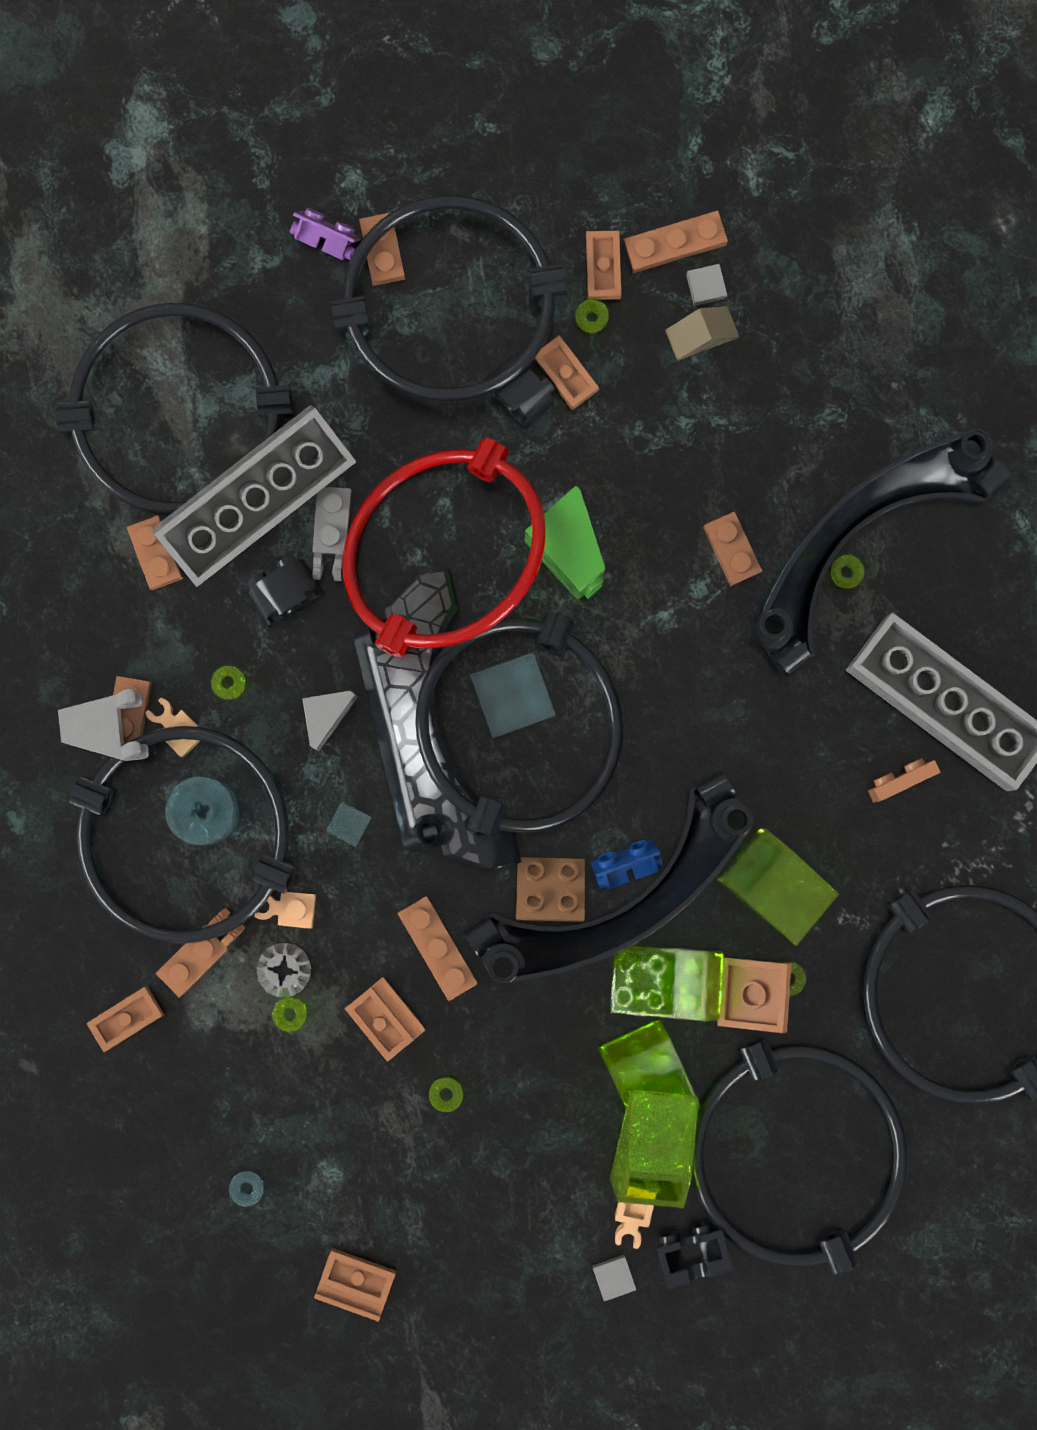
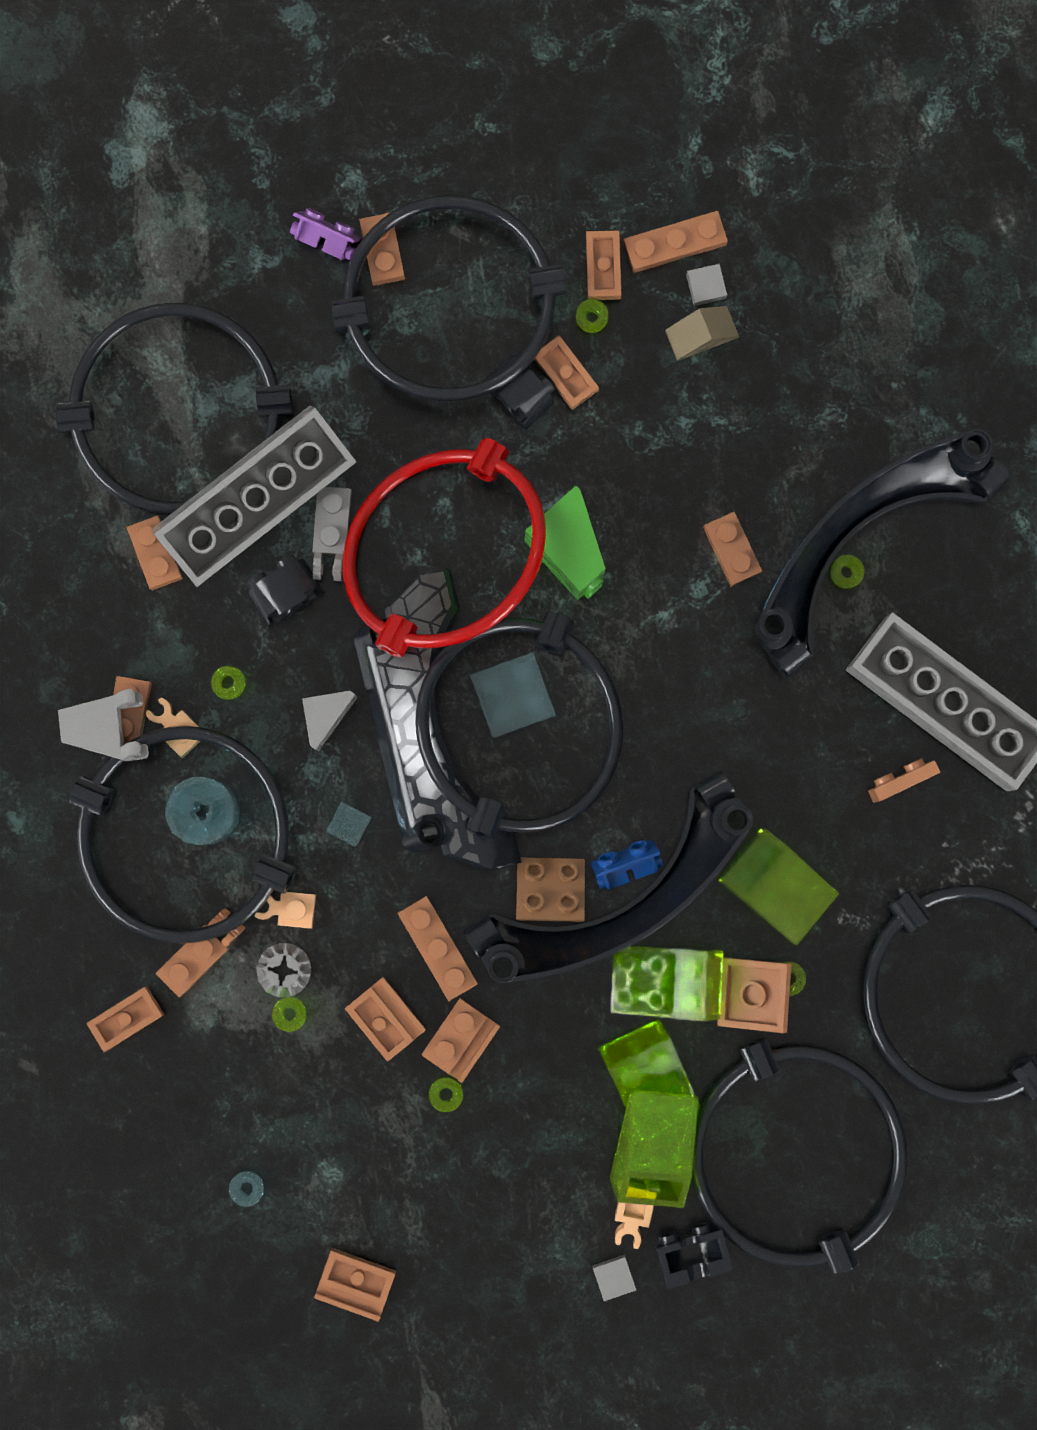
(460, 1040): none -> nougat plate

